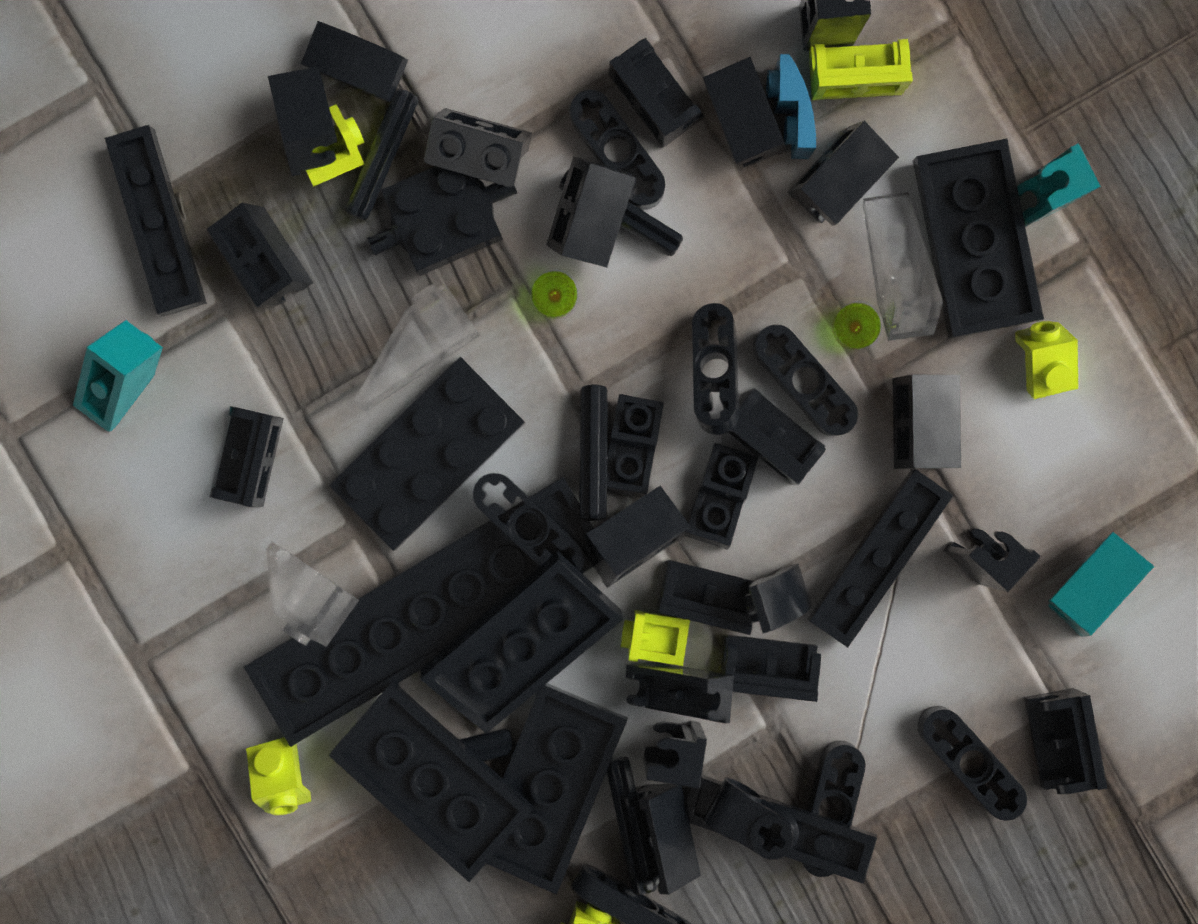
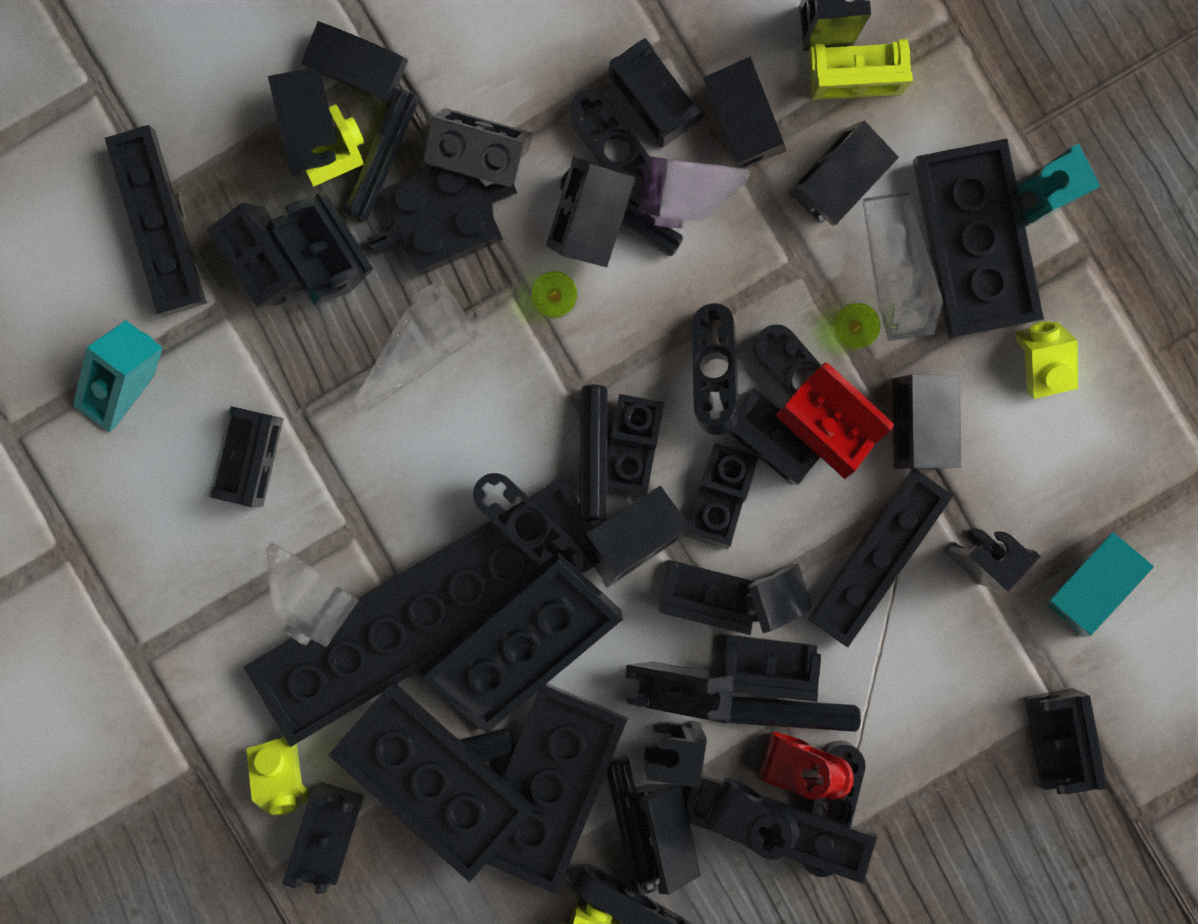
(319, 248): none -> black hinge
(323, 837): none -> black hinge
(427, 454): black plate -> none
(655, 637): neon yellow bracket -> none
(686, 189): none -> clear purple slope
(791, 97): dark azure slope -> none
(795, 714): none -> black axle
(801, 769): none -> red piece
(834, 420): none -> red bracket
(1002, 778): black beam -> none

